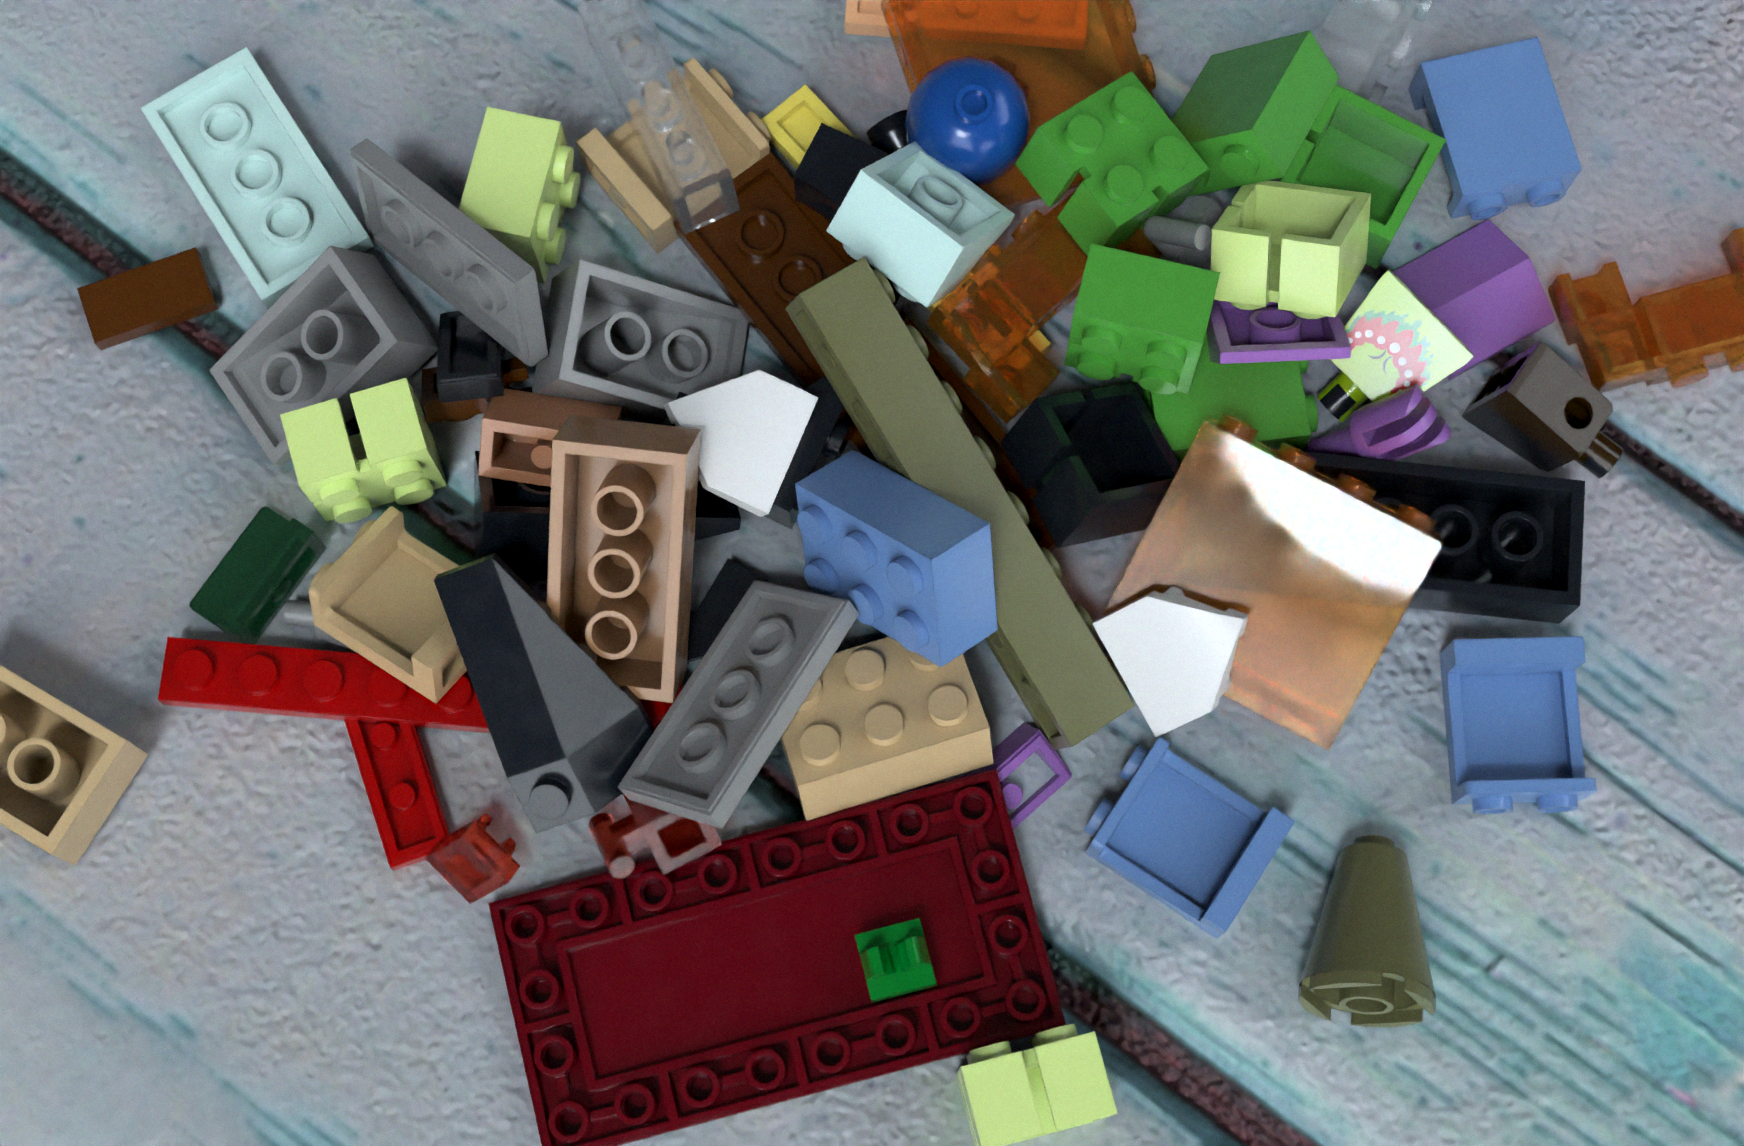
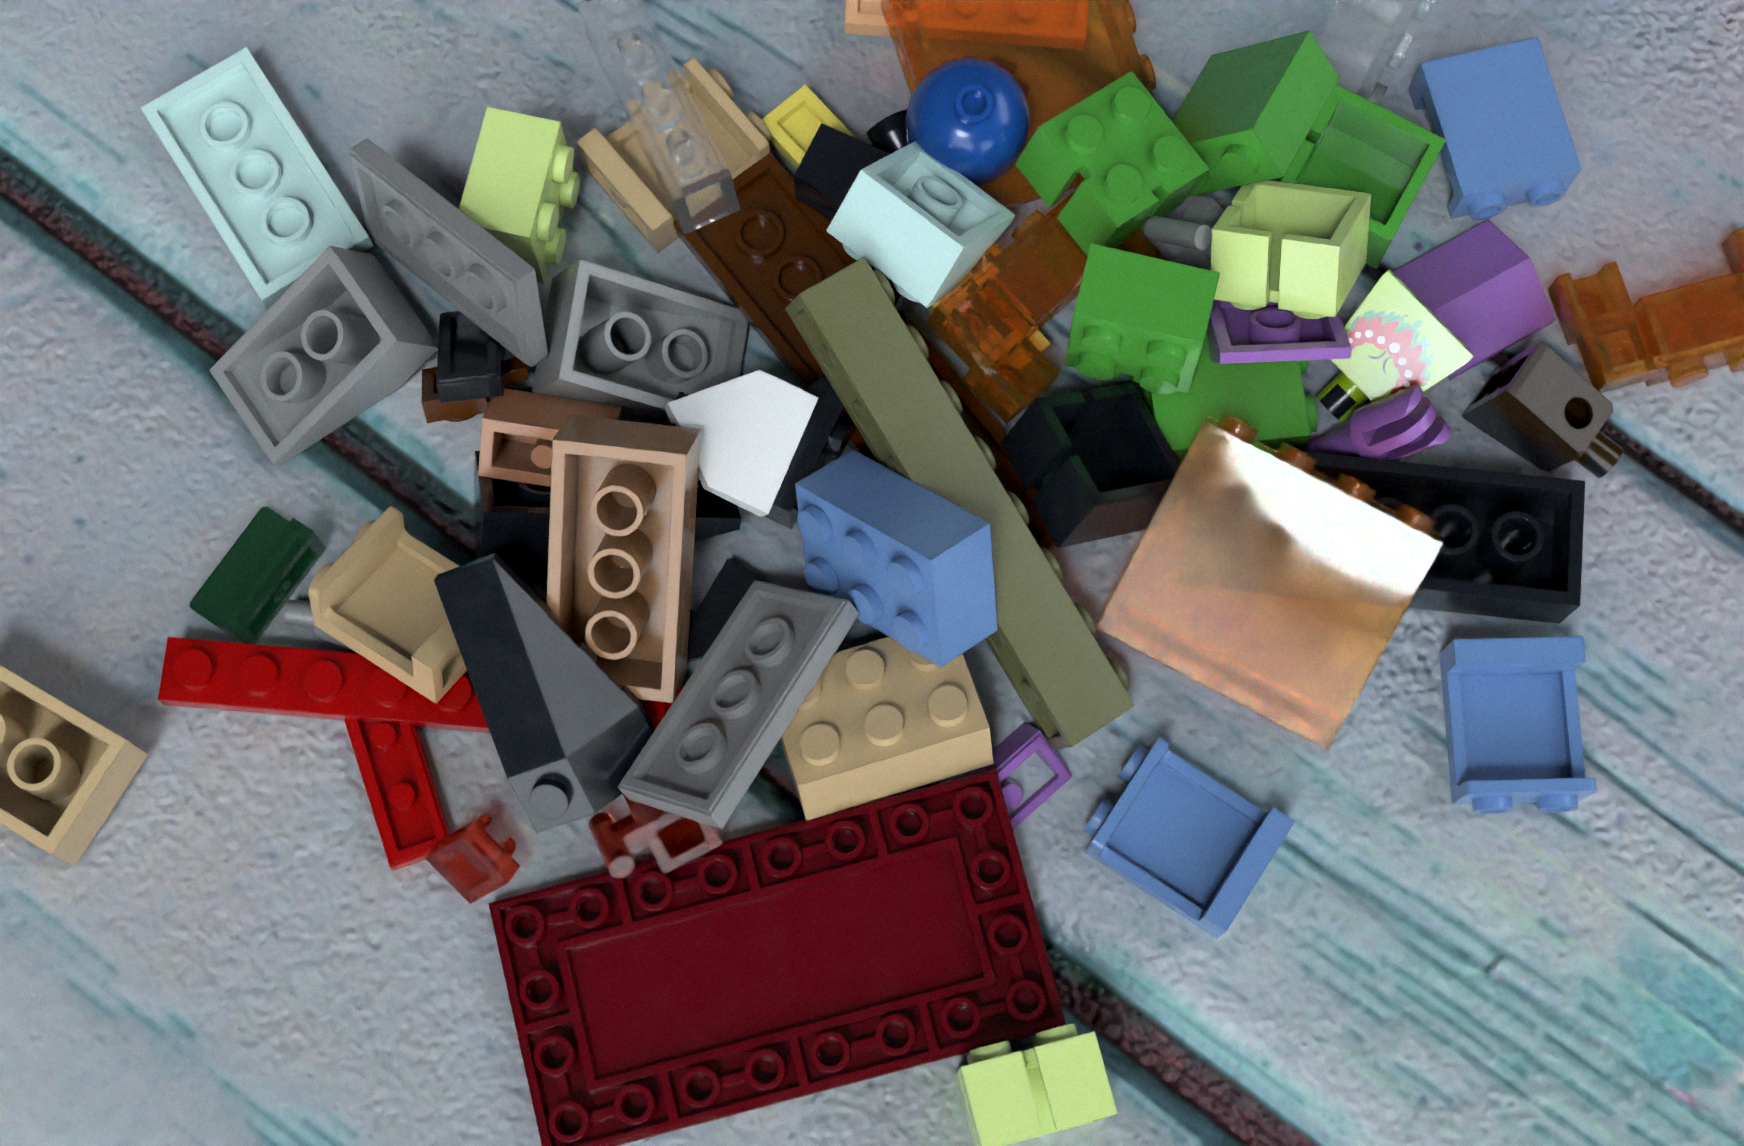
(147, 298): reddish brown tile -> none
(380, 465): yellowish green piece -> none
(895, 960): green tile -> none
(1172, 654): white slope -> none
(1369, 942): olive cone -> none

